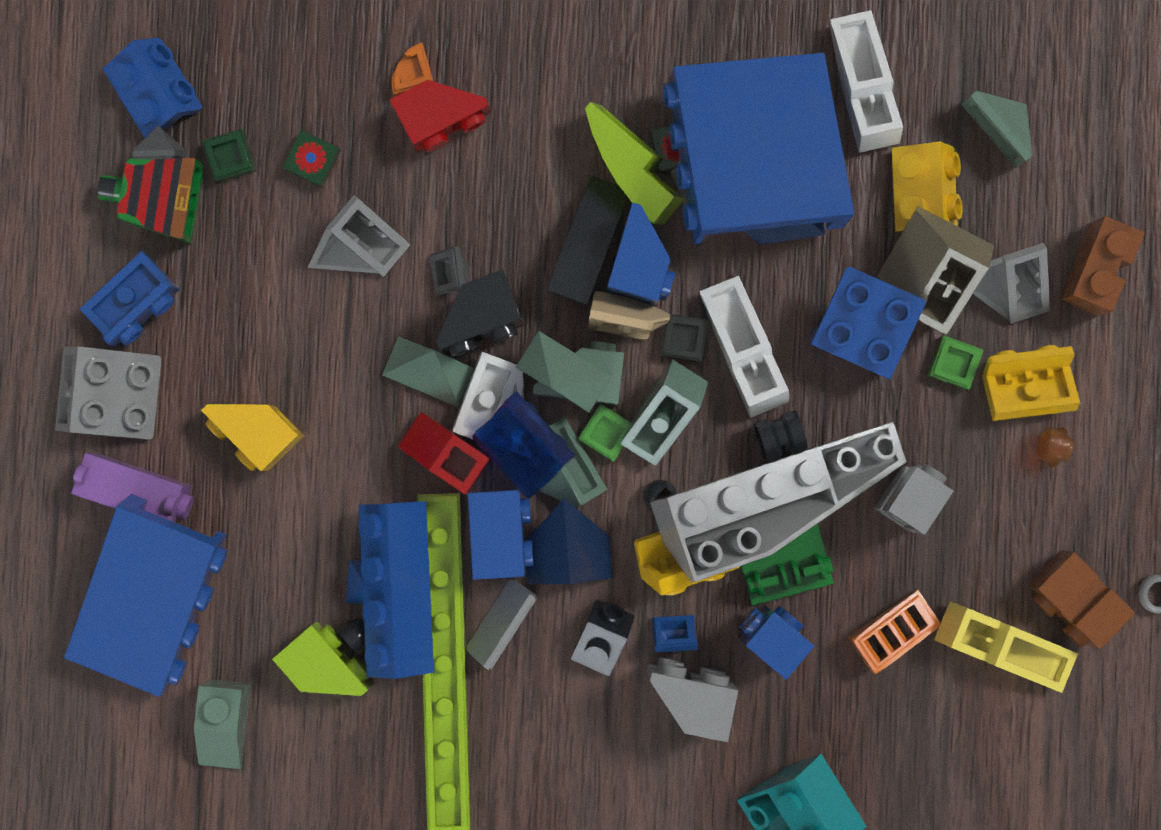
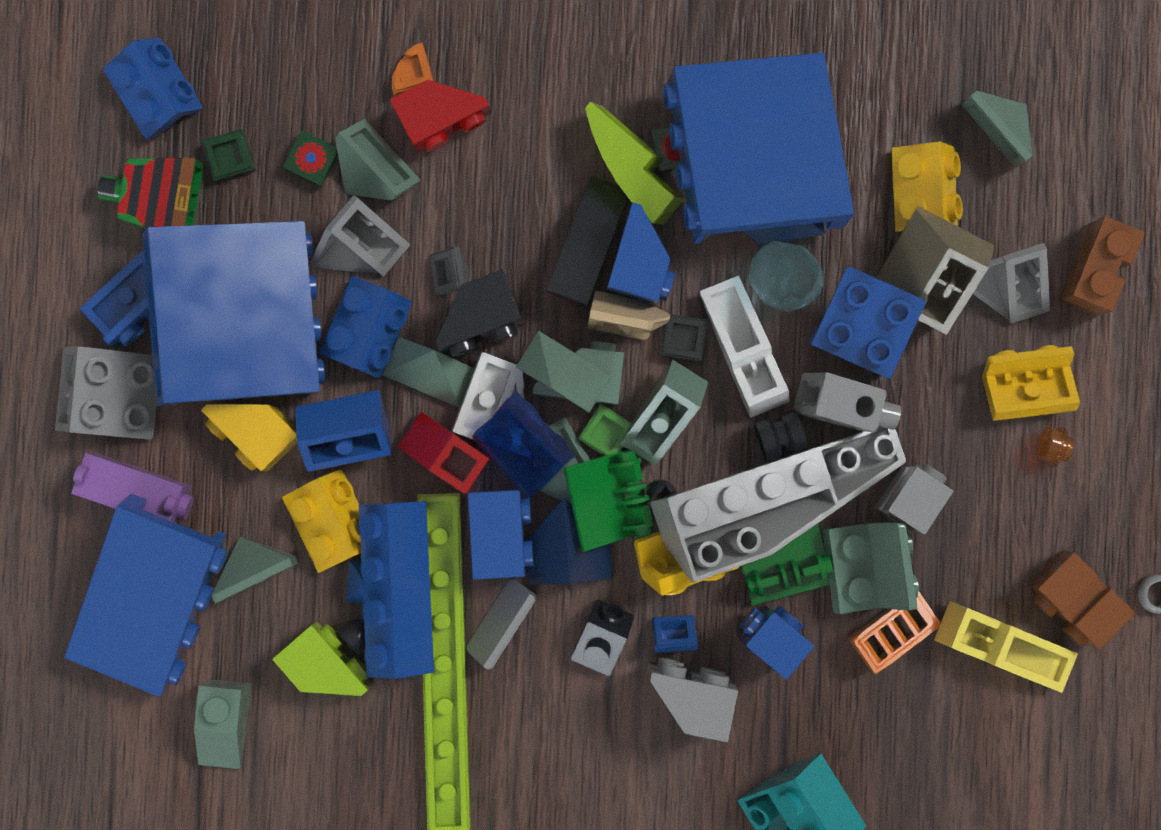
(159, 146): dark grey slope -> none
(231, 311): none -> blue panel
(250, 565): none -> sand green slope
(326, 519): none -> yellow bracket
(342, 431): none -> blue brick
(366, 326): none -> blue bracket
(371, 165): none -> sand green slope
(608, 499): none -> green hinge
(786, 276): none -> clear light blue hair
(845, 403): none -> light grey torso
(866, 81): white slope -> none
(871, 567): none -> sand green bracket
(955, 362): bright green tile -> none

